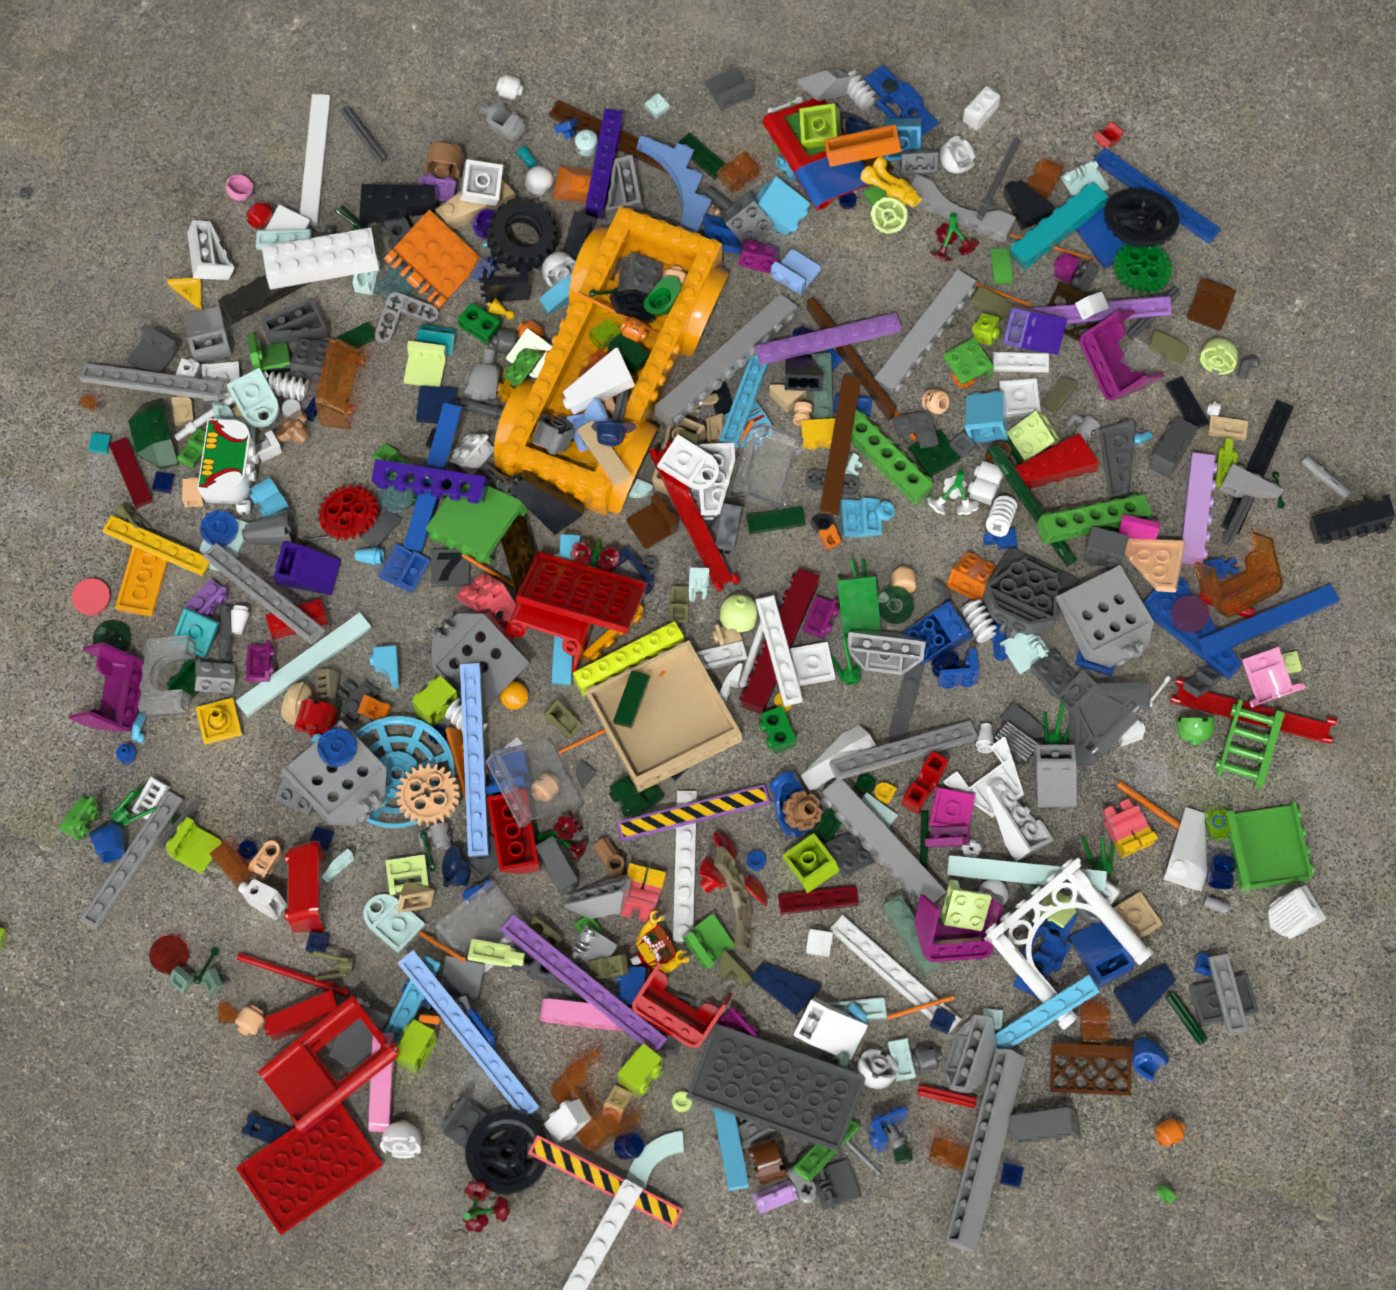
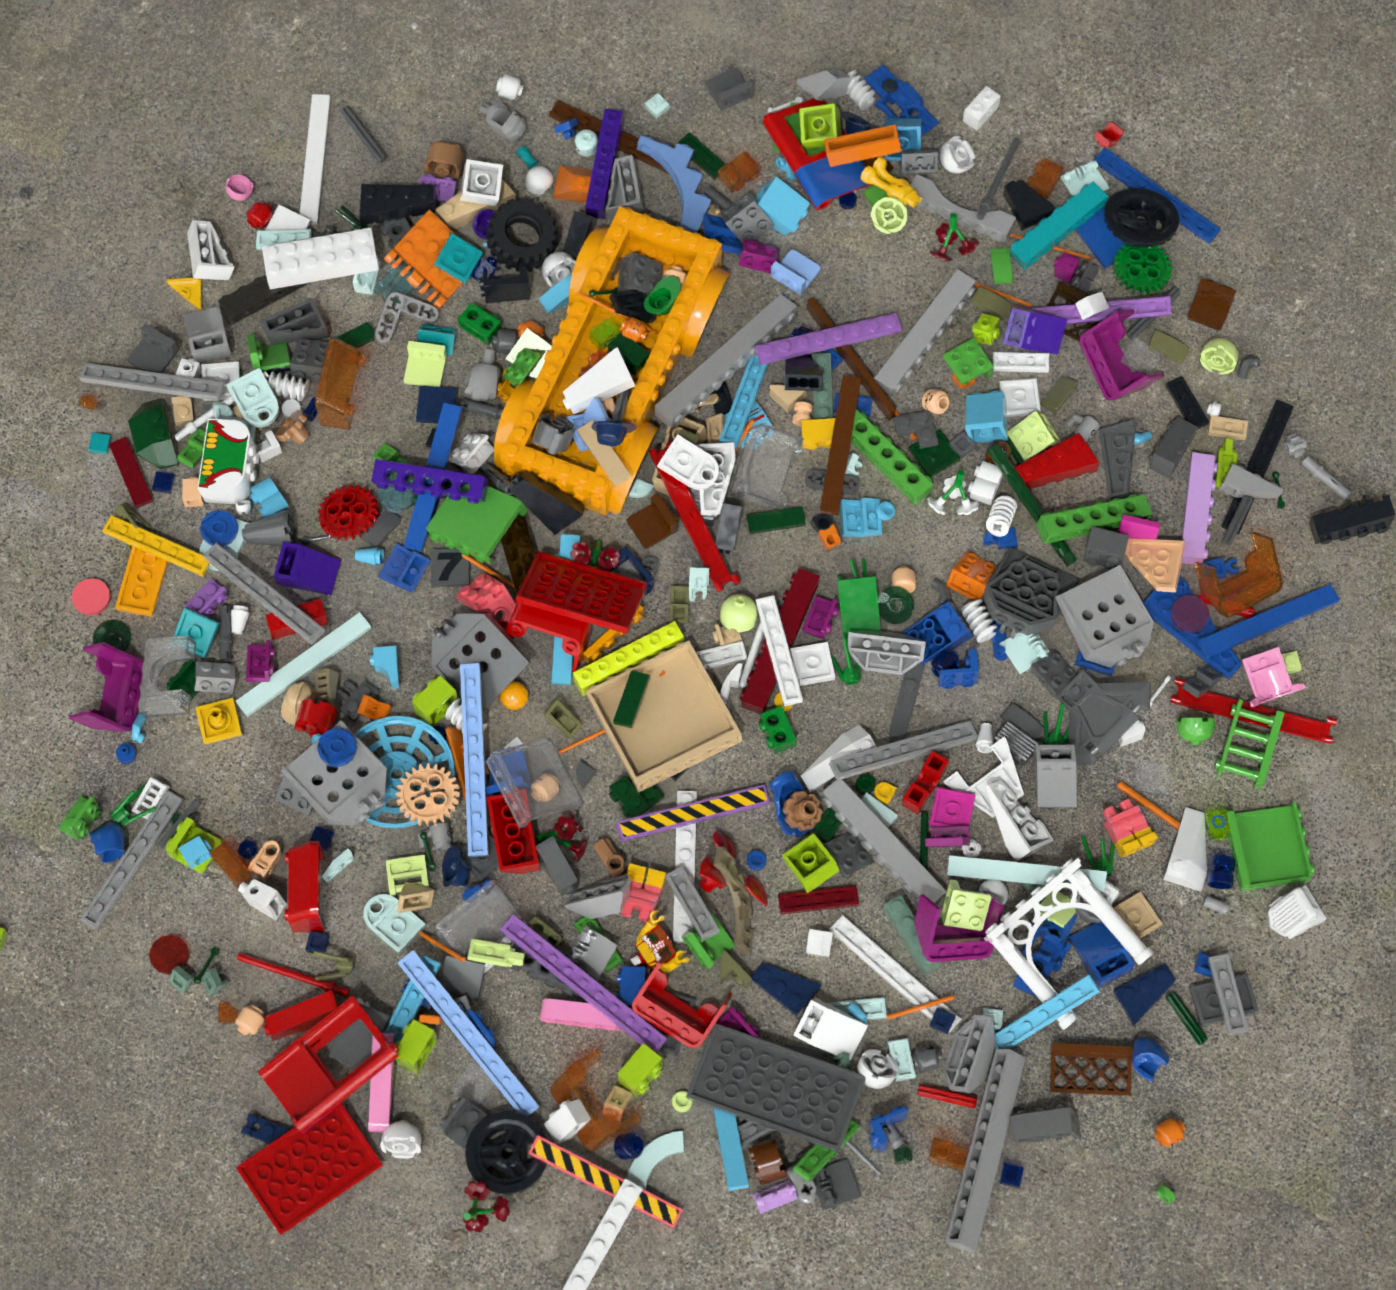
(195, 852): none -> medium azure brick
(458, 258): none -> teal tile
(497, 308): yellow piece -> none
(608, 967): olive slope -> none
(692, 903): none -> light grey plate
(1093, 1024): clear orange brick -> none
(1295, 445): none -> light grey gear

